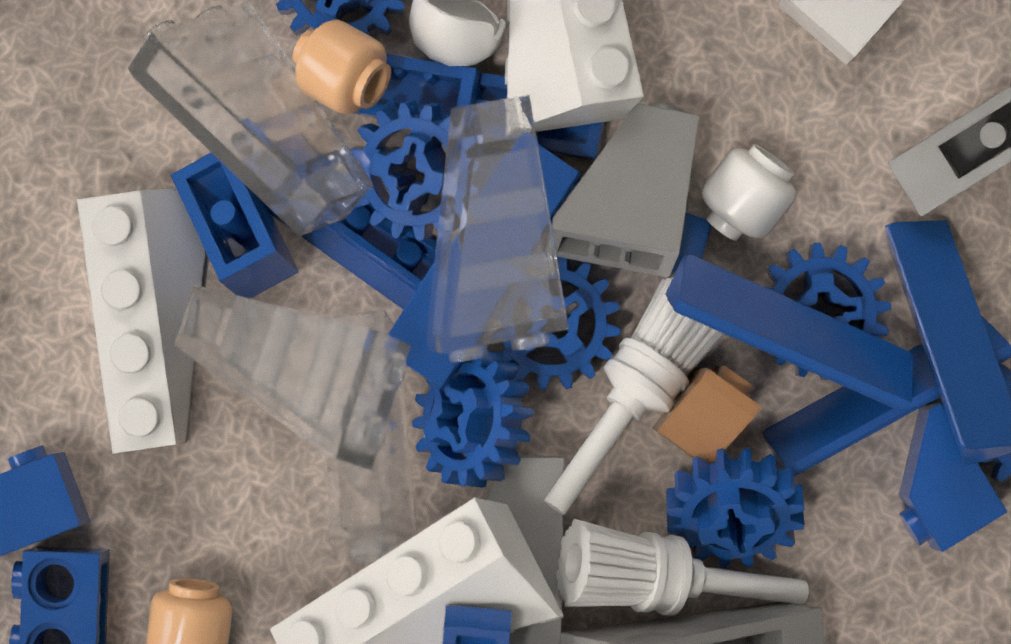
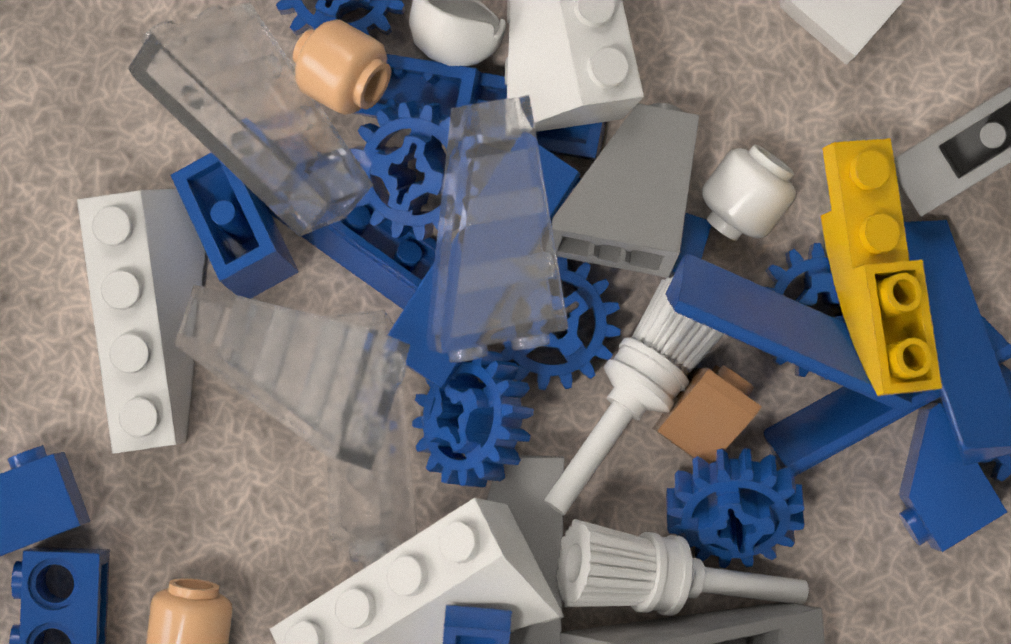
(870, 266): none -> yellow slope

